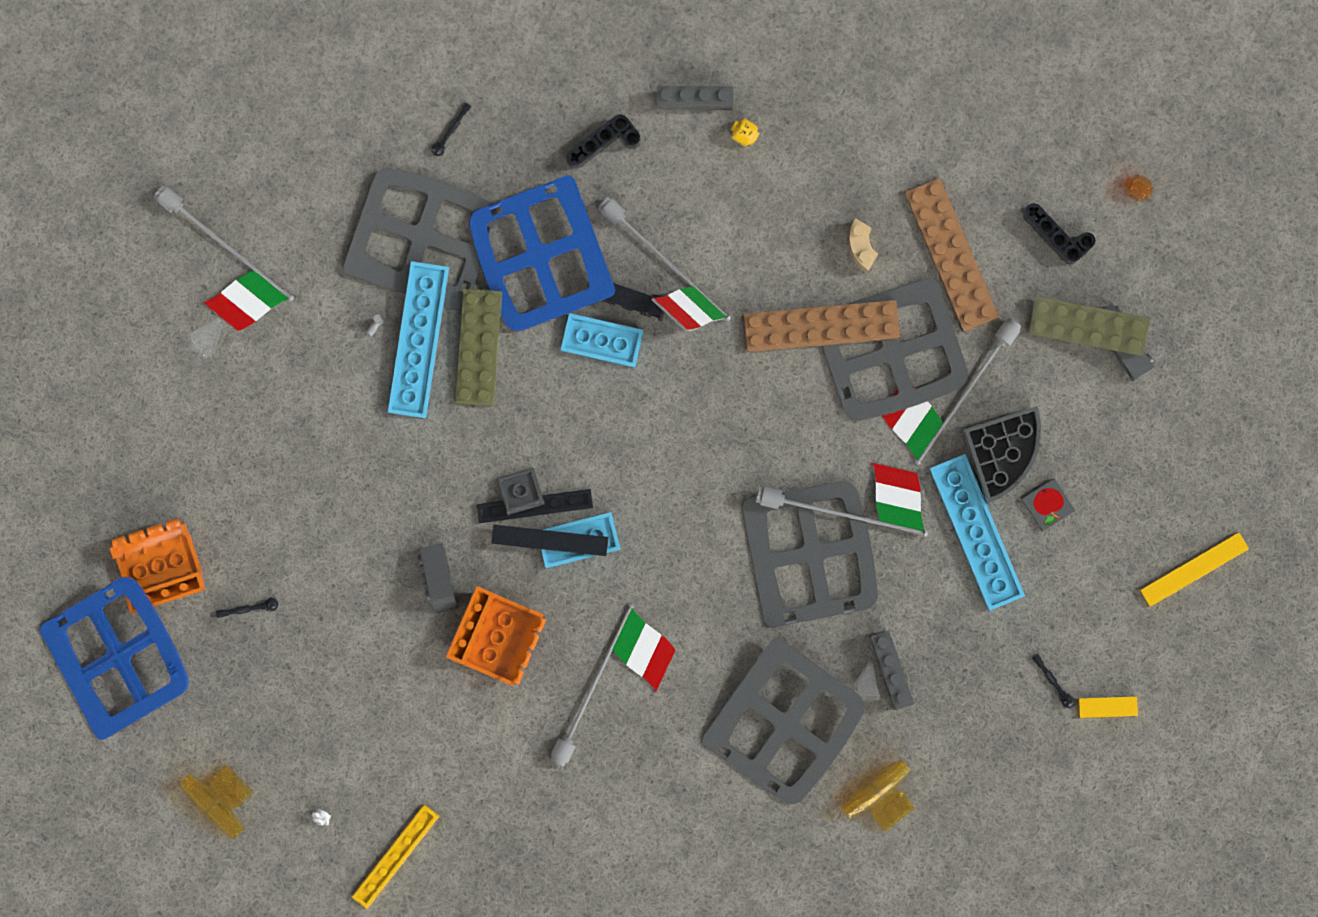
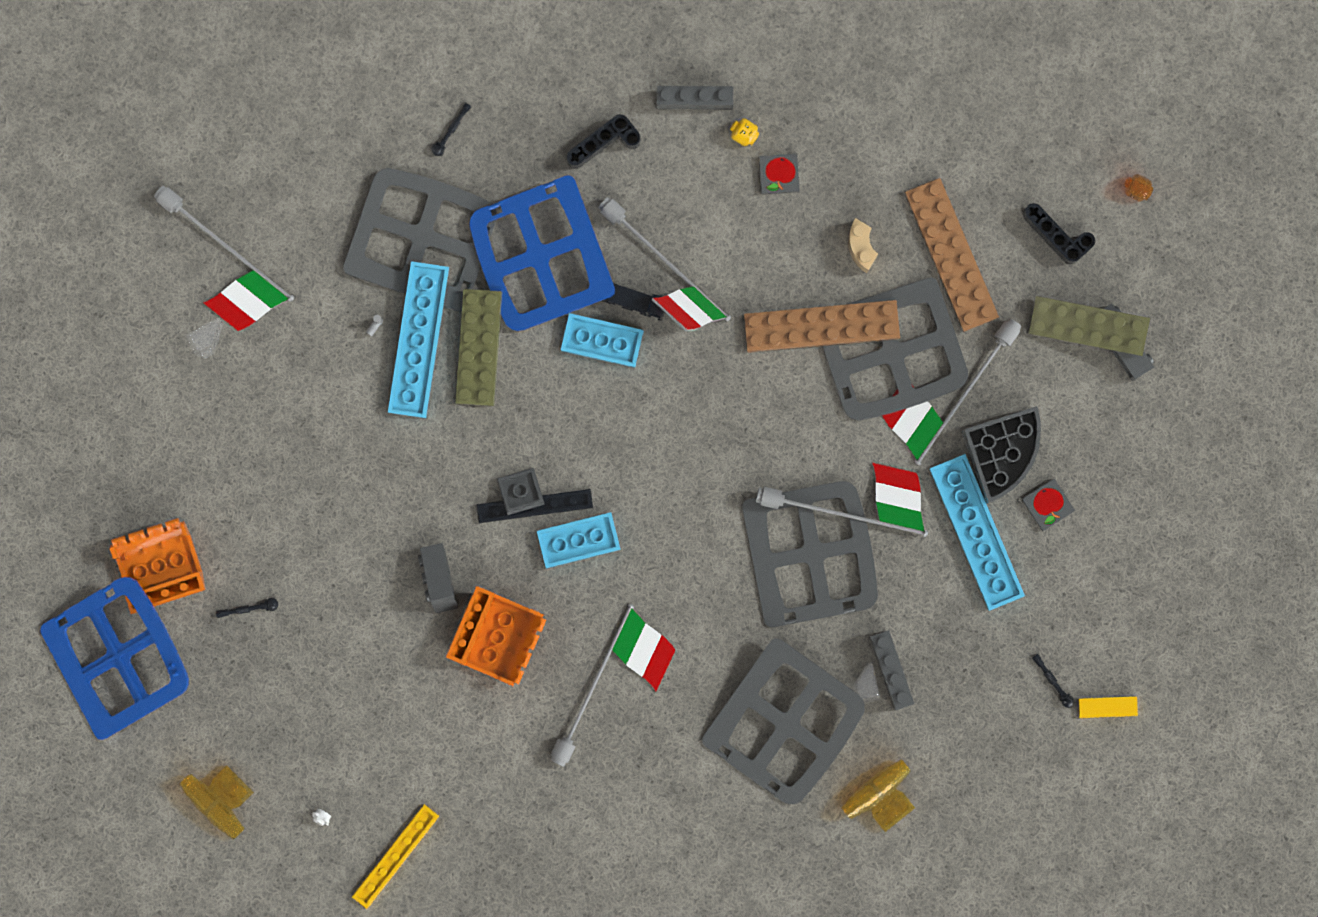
(549, 540): black tile -> none
(779, 174): none -> tile
(1194, 569): yellow tile -> none

